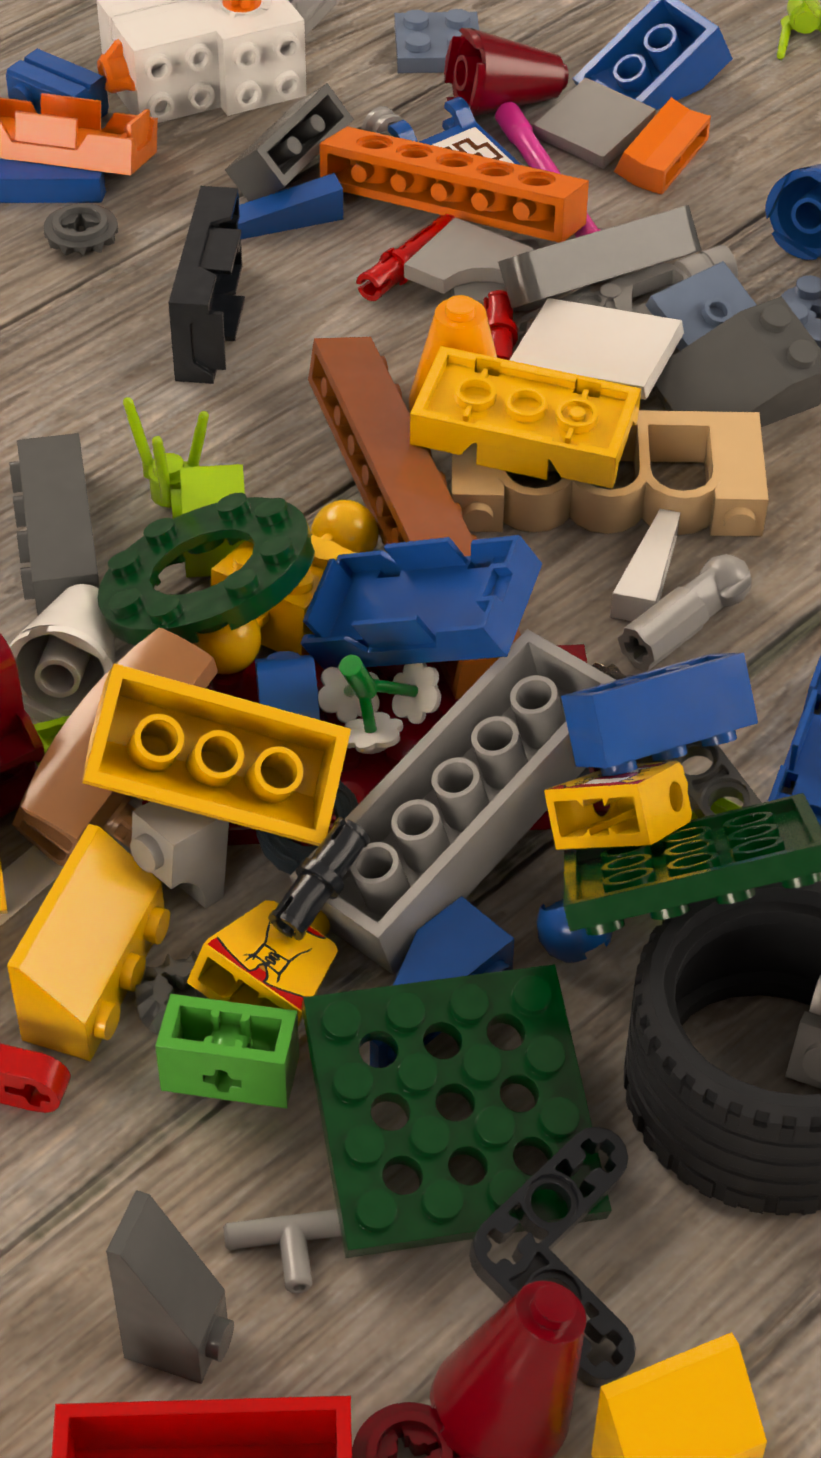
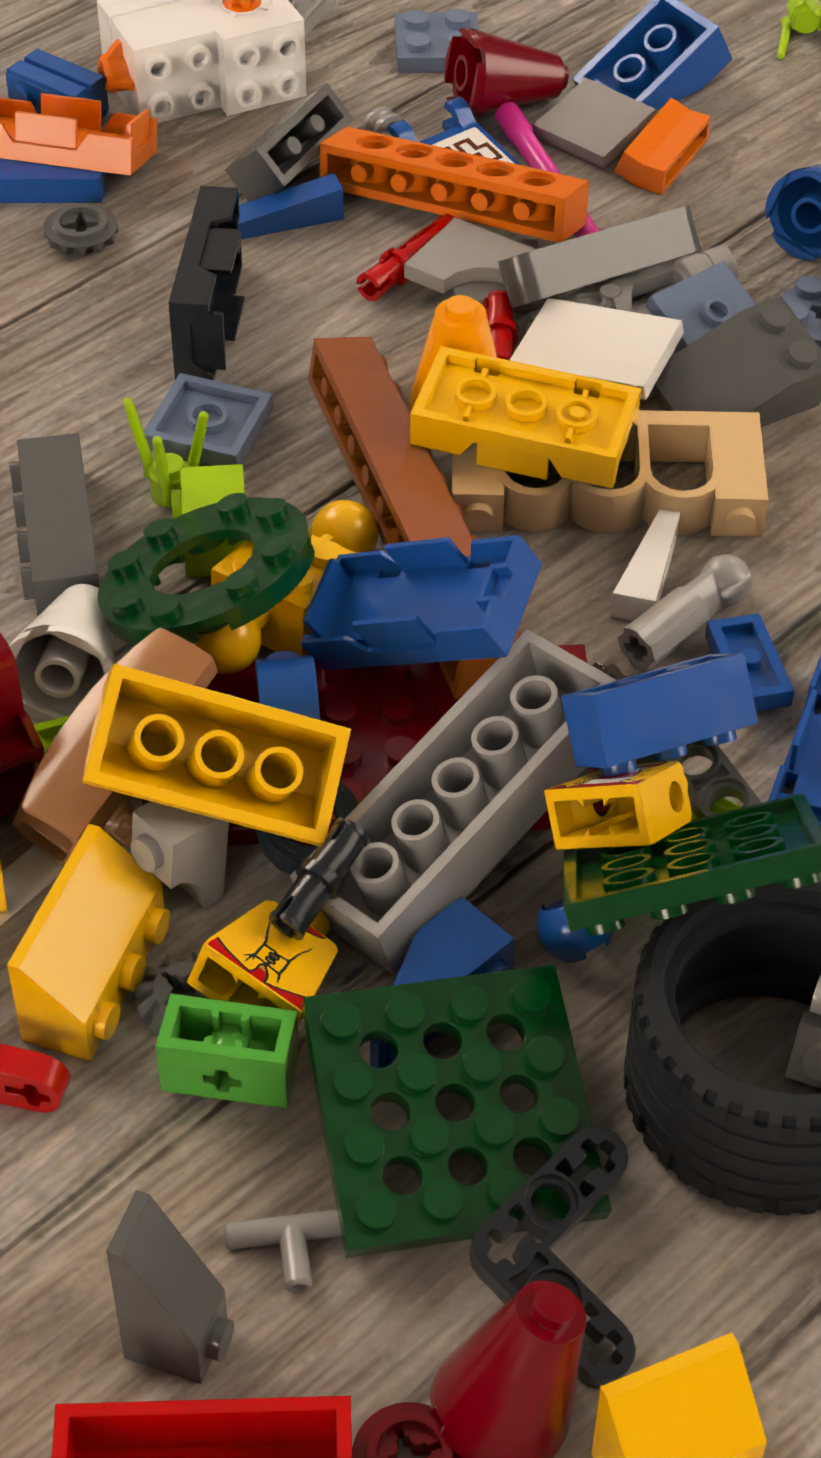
(232, 425): none -> sand blue plate
(353, 692): white plant -> none
(766, 672): none -> blue plate

